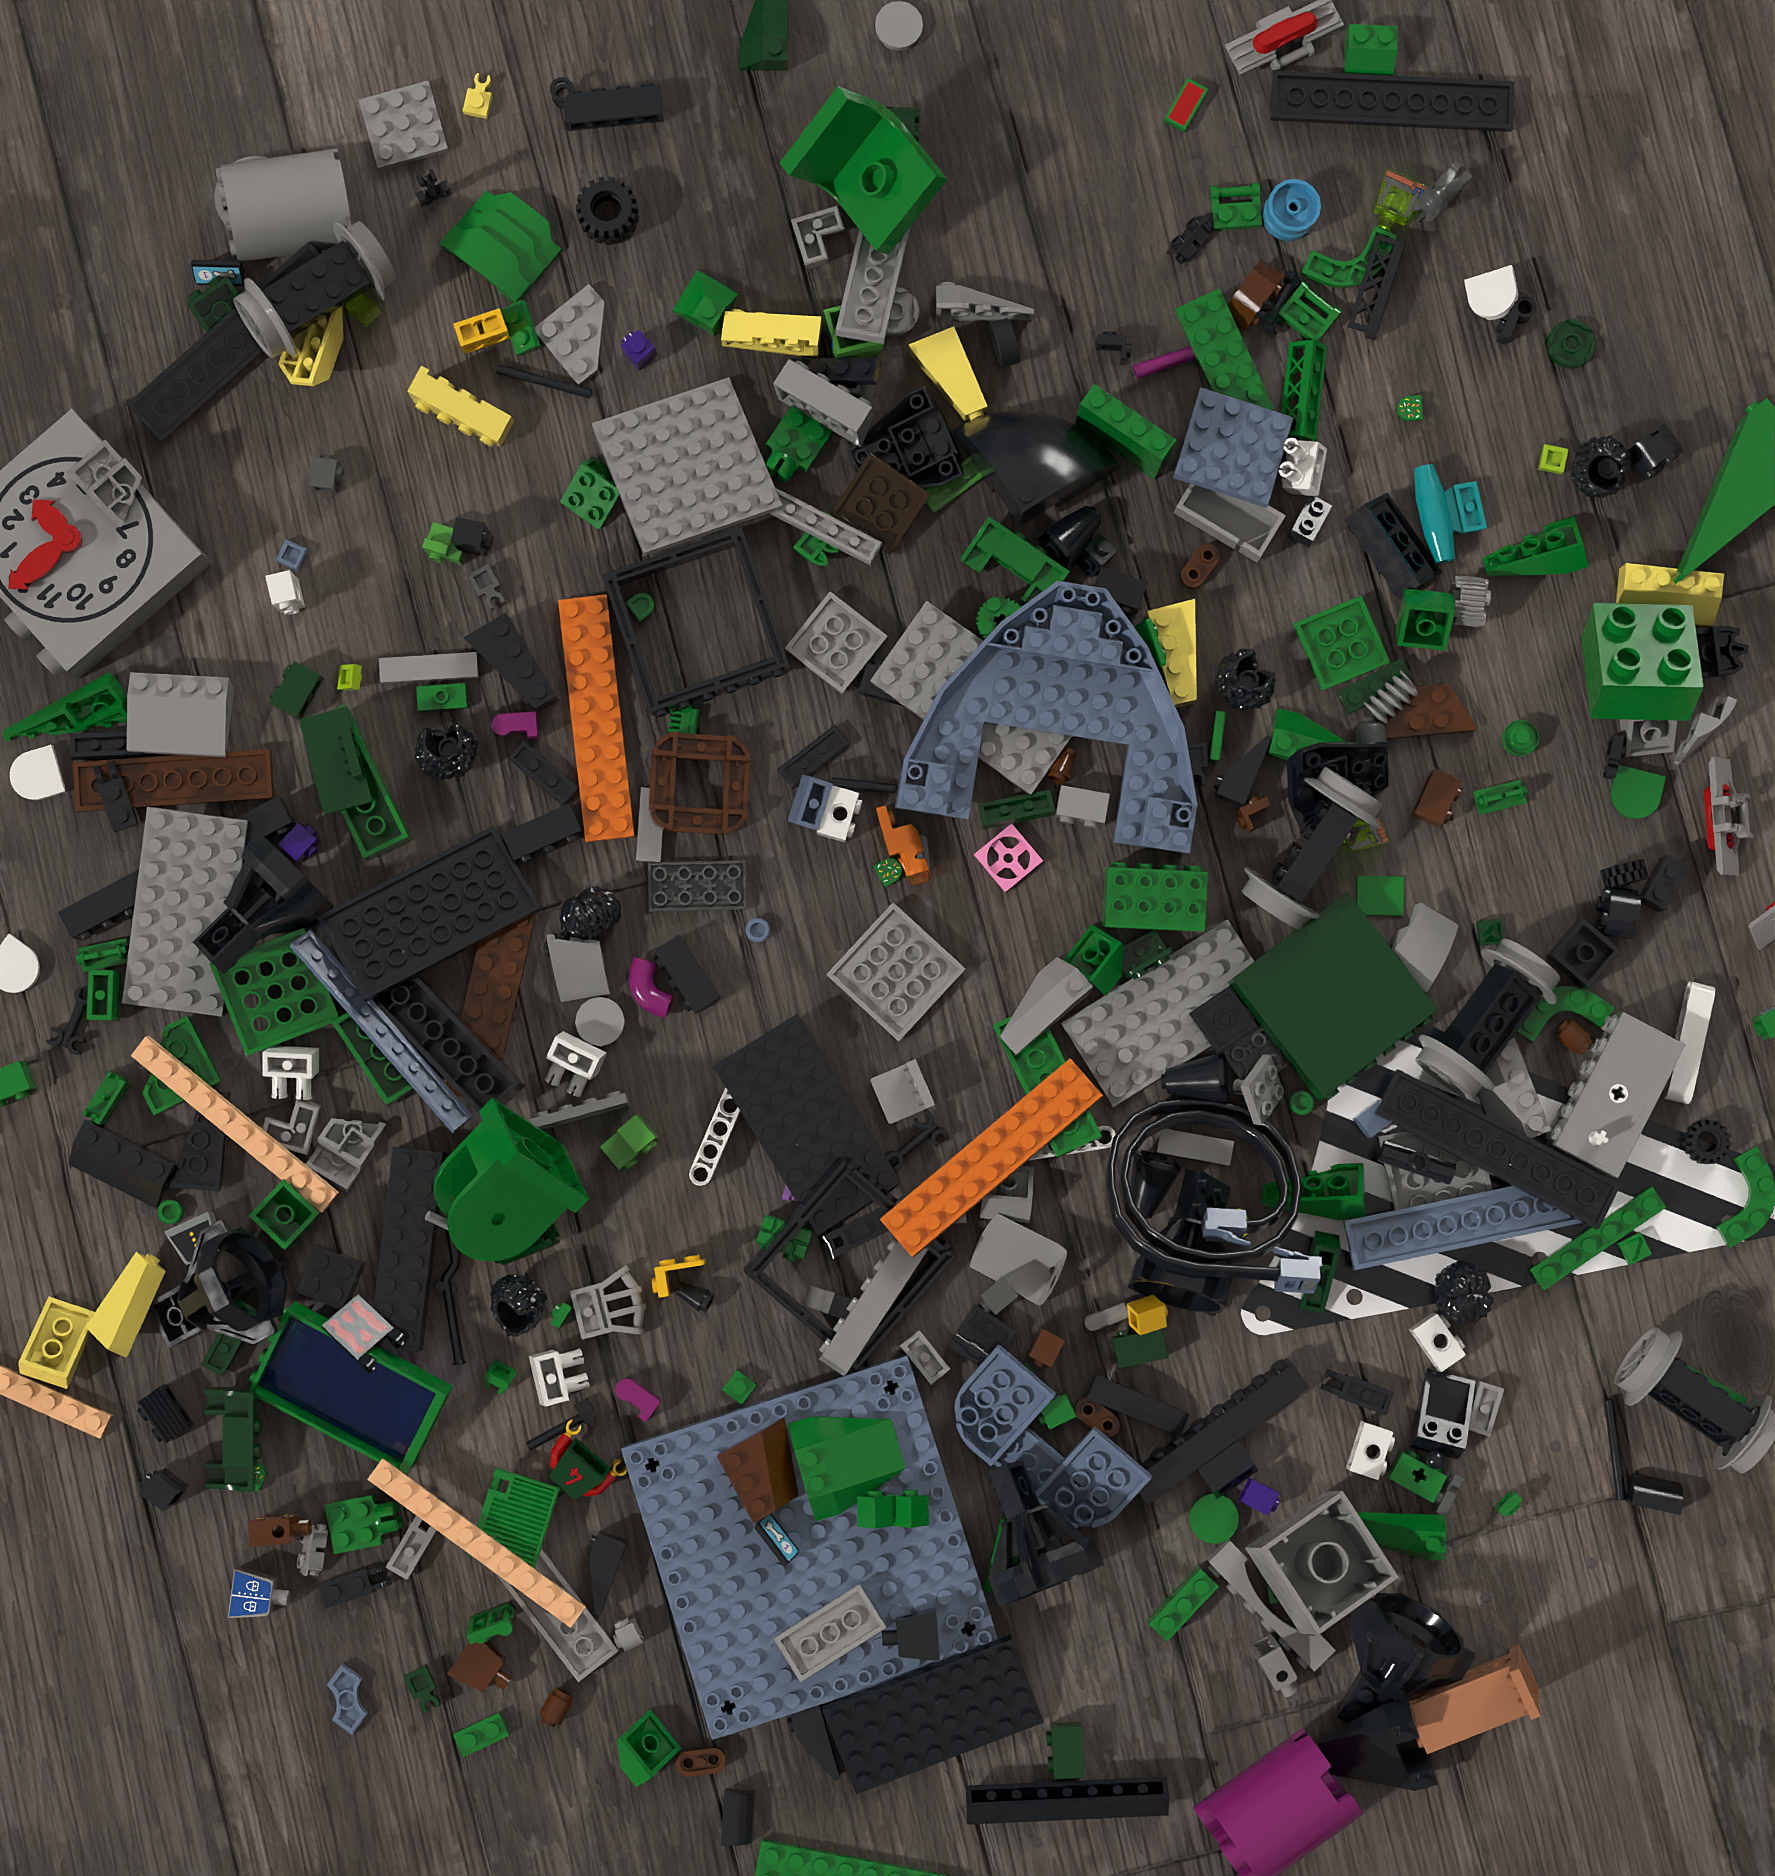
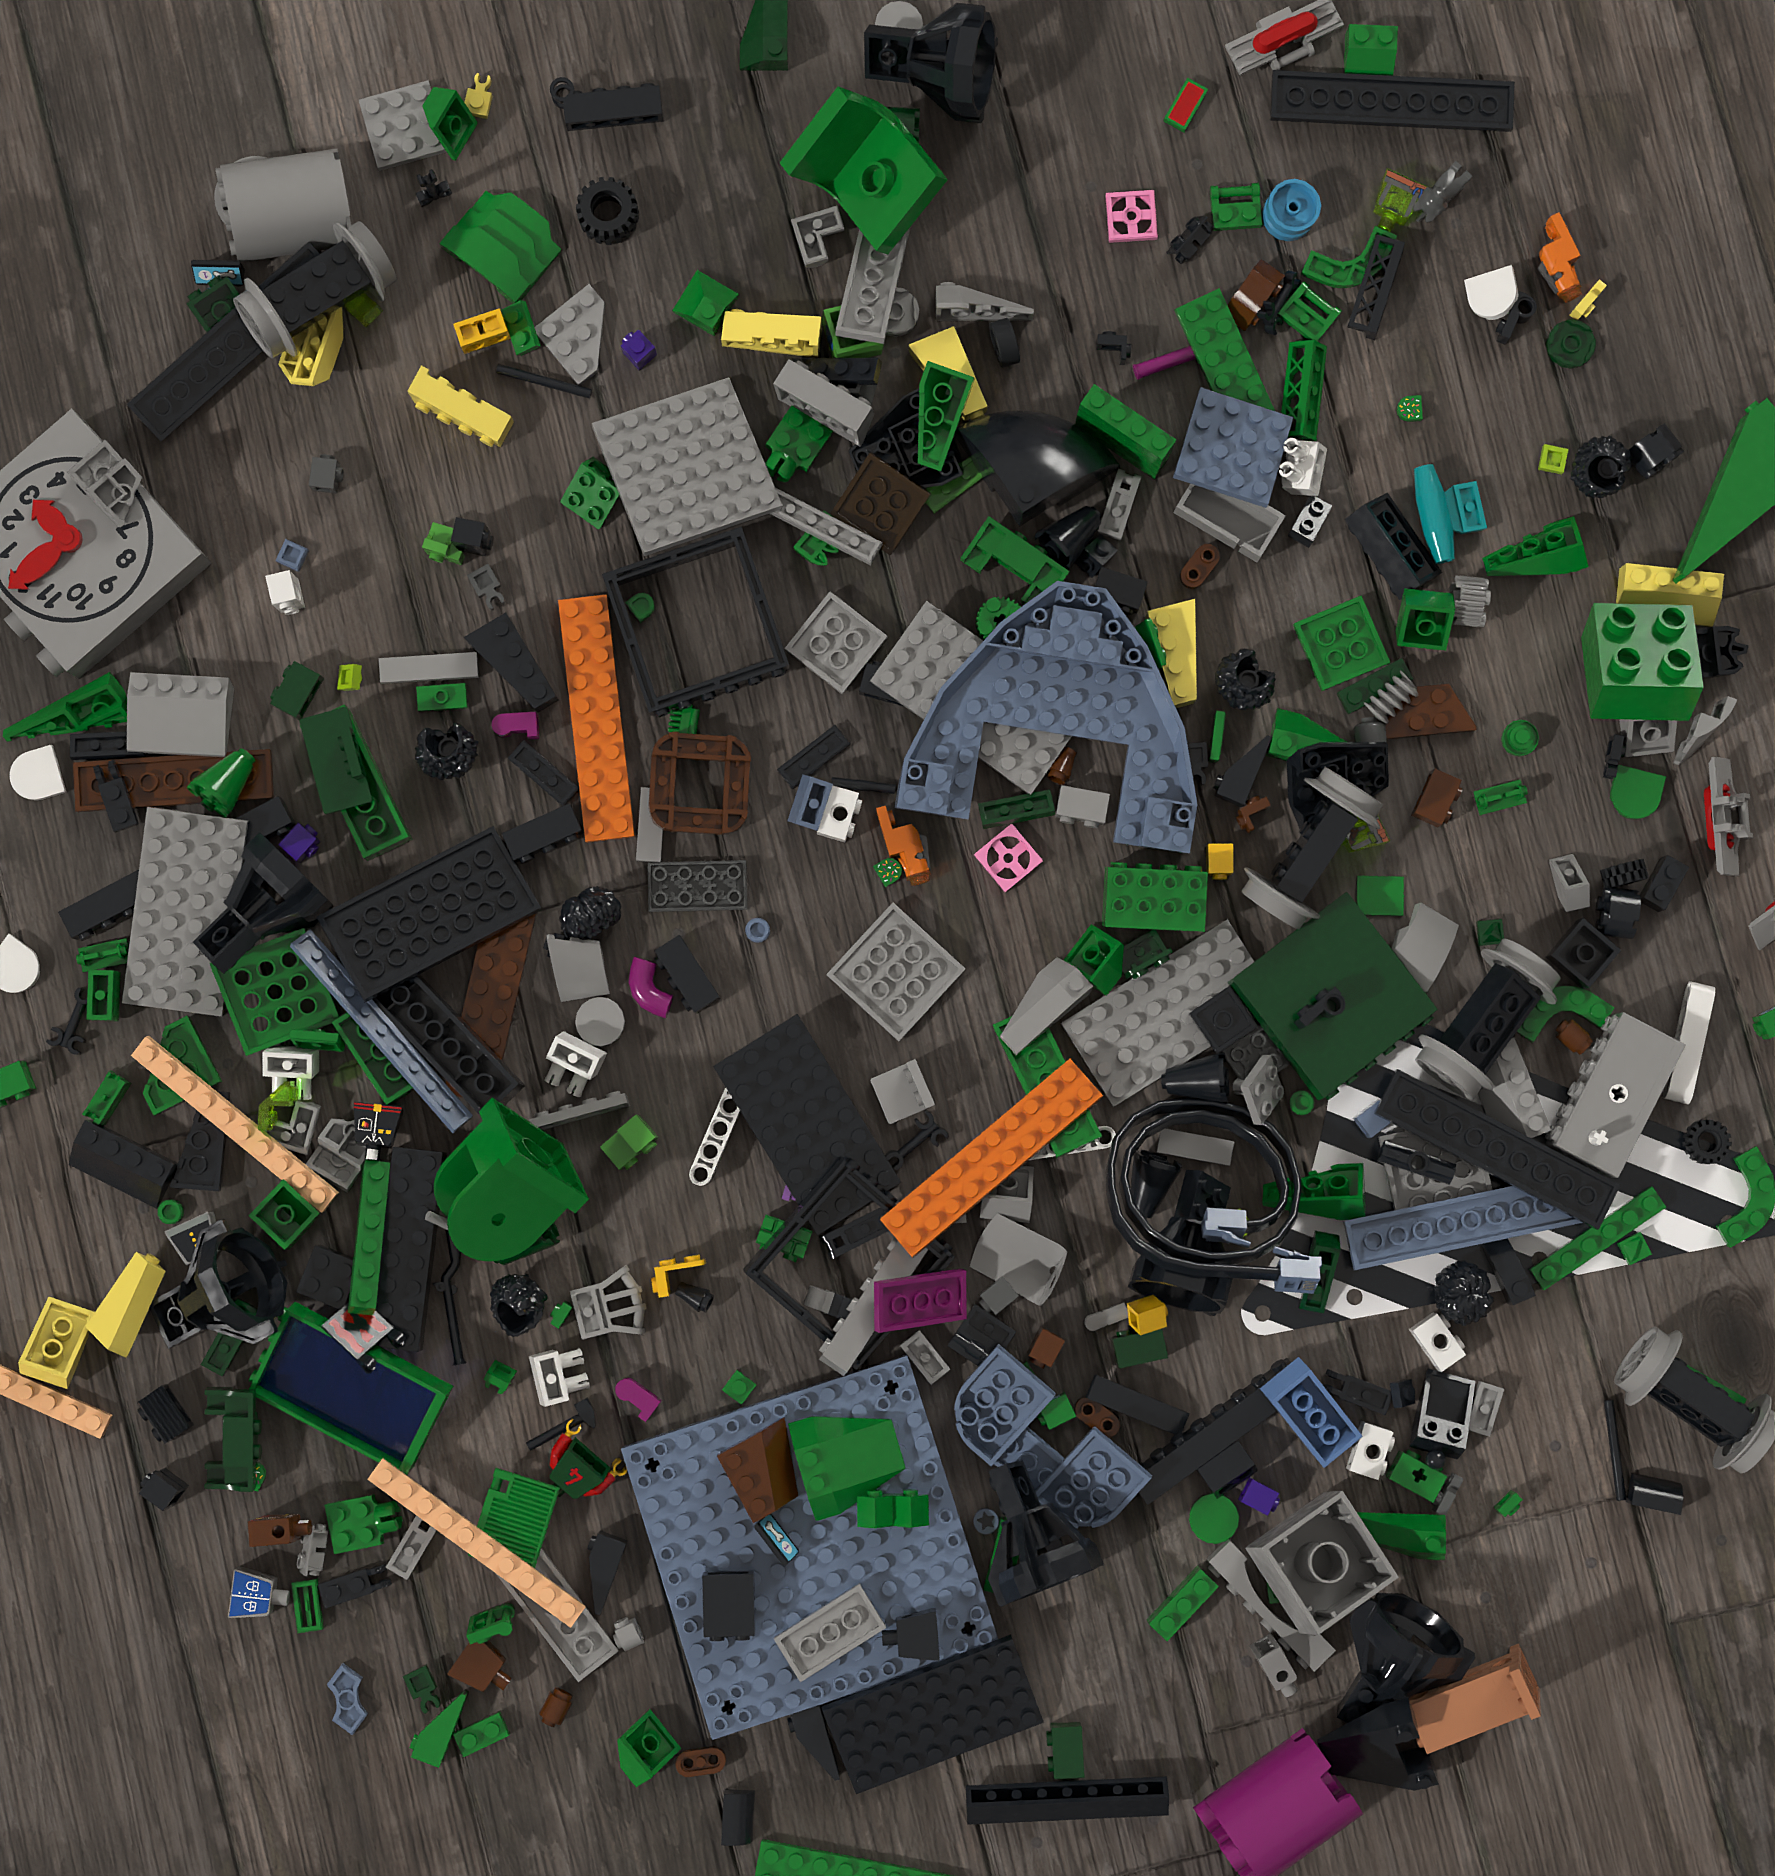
(223, 782): none -> green cone
(282, 1096): none -> clear neon green slope
(317, 1040): none -> green plate
(317, 1605): none -> green tile
(369, 1237): none -> green brick
(376, 1127): none -> black torso
(435, 1738): none -> green slope
(449, 119): none -> green slope
(728, 1605): none -> black brick
(920, 1300): none -> magenta plate
(941, 406): none -> green wedge
(948, 70): none -> black plate
(985, 1521): none -> sand blue tile
(1119, 216): none -> bright pink piece
(1119, 505): none -> light grey plate
(1219, 860): none -> yellow brick
(1308, 1014): none -> black plate
(1311, 1412): none -> medium blue brick
(1402, 1393): none -> black plate
(1508, 1271): none -> black slope
(1557, 260): none -> orange plate
(1570, 883): none -> light grey slope
(1585, 306): none -> light yellow plate

